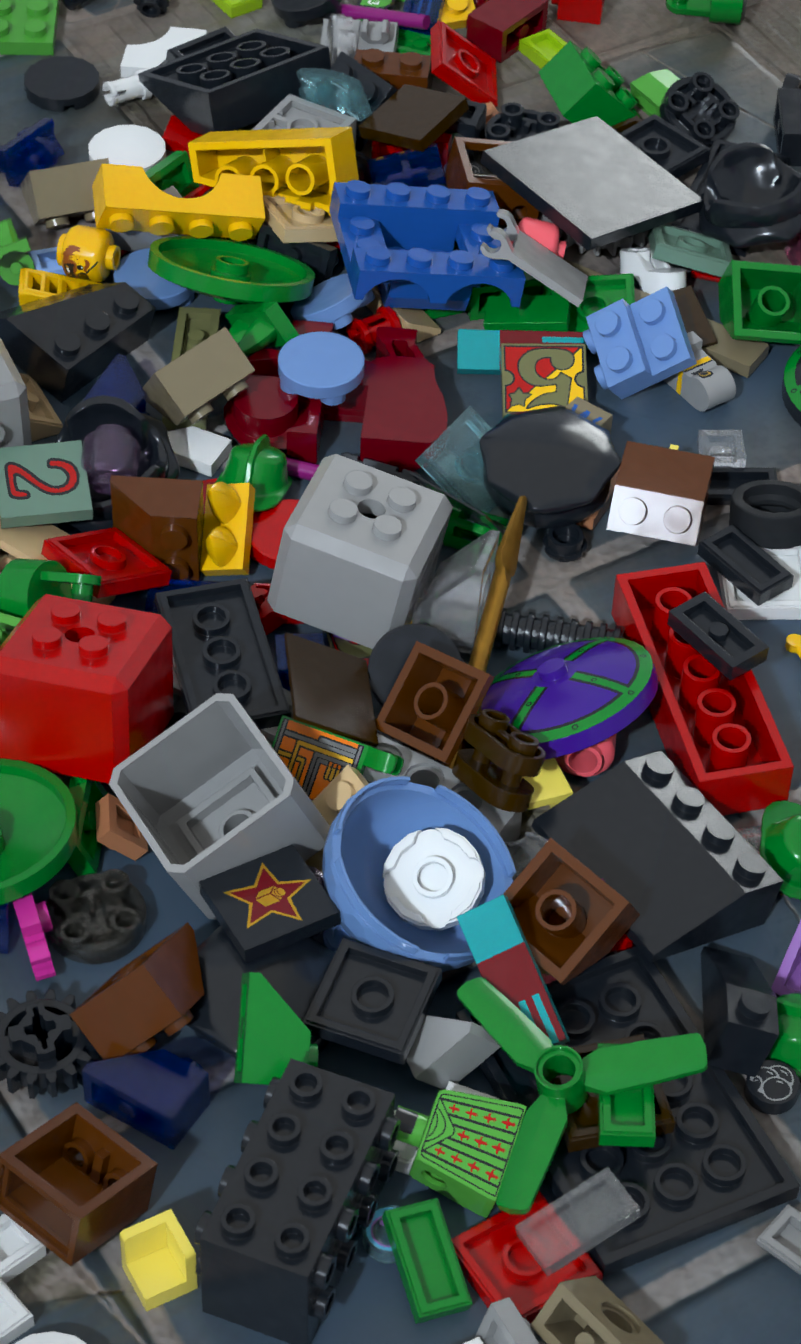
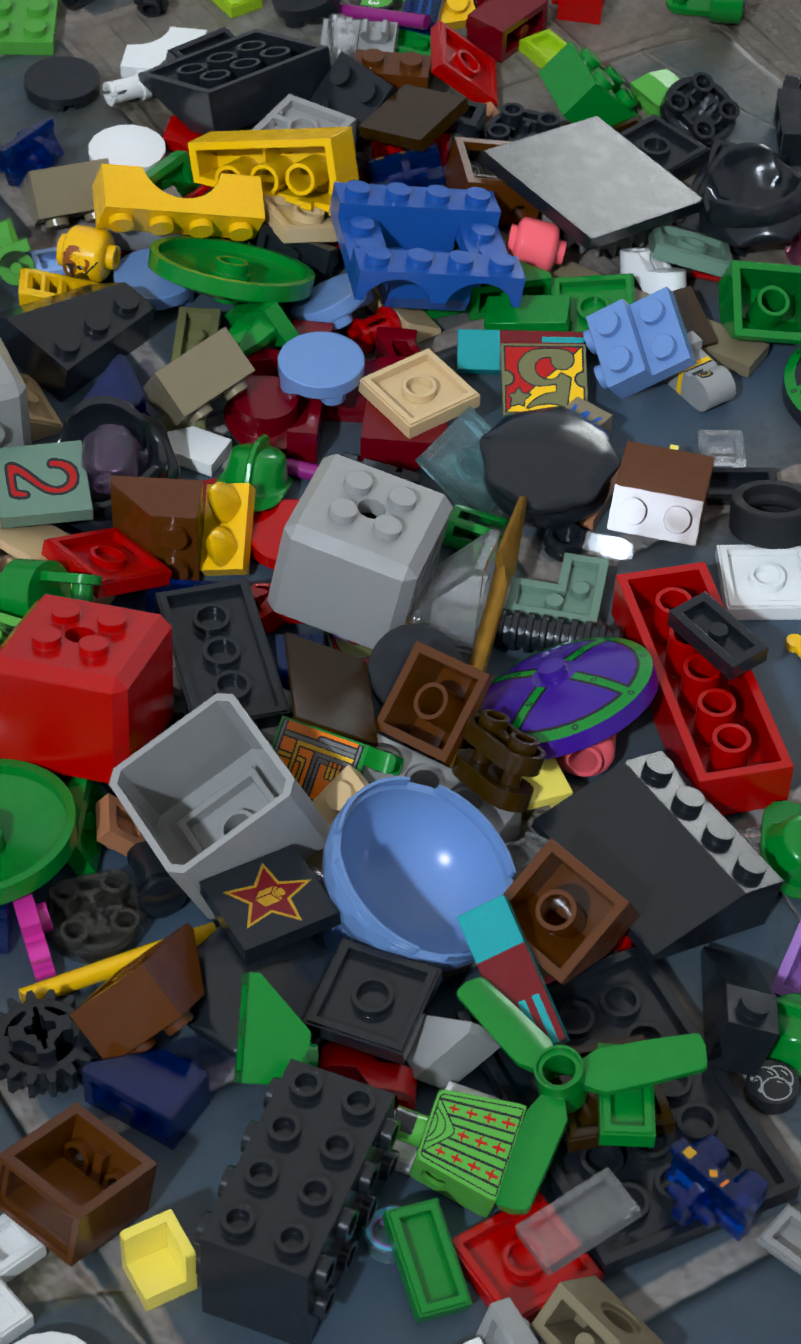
(99, 970): none -> yellow bar
(157, 890): none -> black pin
(334, 91): clear light blue slope -> none
(367, 1070): none -> red piece
(418, 393): none -> tan tile
(433, 878): white tile -> none
(462, 506): black piece -> none
(535, 260): light grey flag -> none
(574, 597): none -> sand green plate
(609, 547): none -> clear plate
(708, 1192): none -> clear blue hips
(745, 565): black tile -> none

